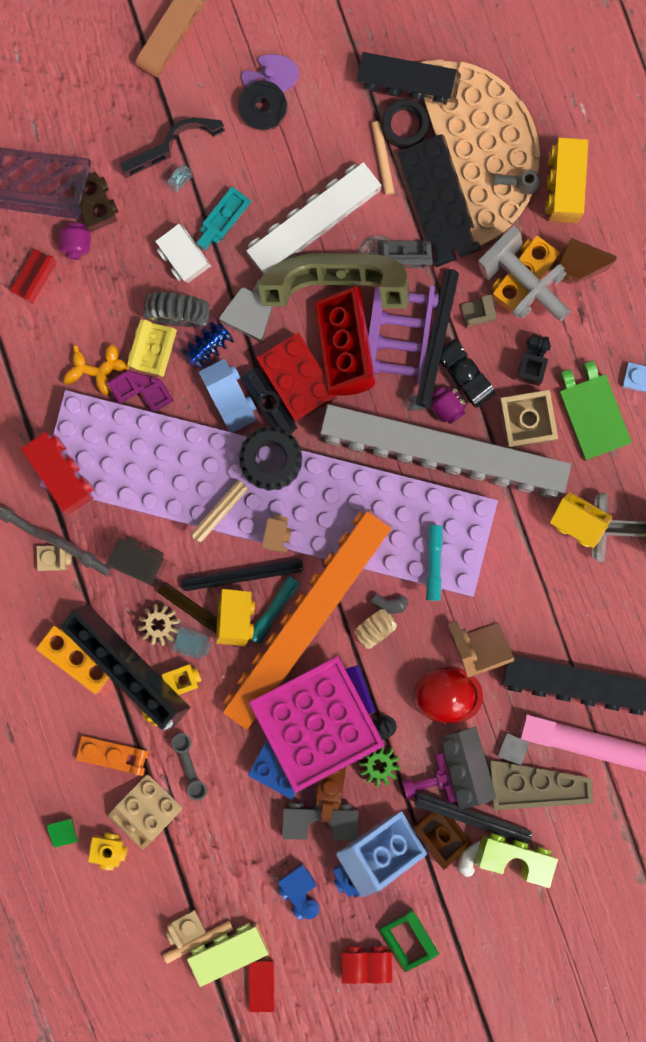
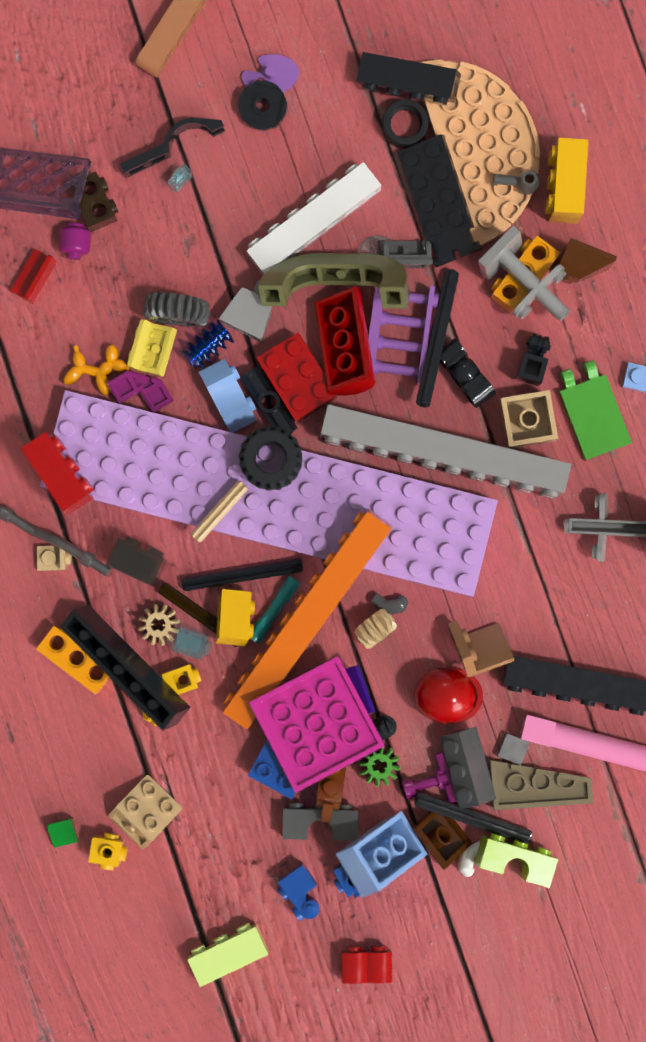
(111, 755): orange plate -> none
(182, 253): white brick -> none
(185, 929): tan bracket -> none
(195, 789): dark grey bar -> none
(203, 939): light nougat bar -> none
(223, 218): teal hinge -> none
(261, 986): red tile -> none
(276, 534): medium nougat brick -> none
(382, 157): light nougat bar -> none
(413, 406): clear light blue bush -> none
(421, 933): green tile -> none
(434, 545): teal piece -> none
(448, 404): magenta head -> none
(479, 312): dark tan panel -> none
(581, 520): yellow brick -> none

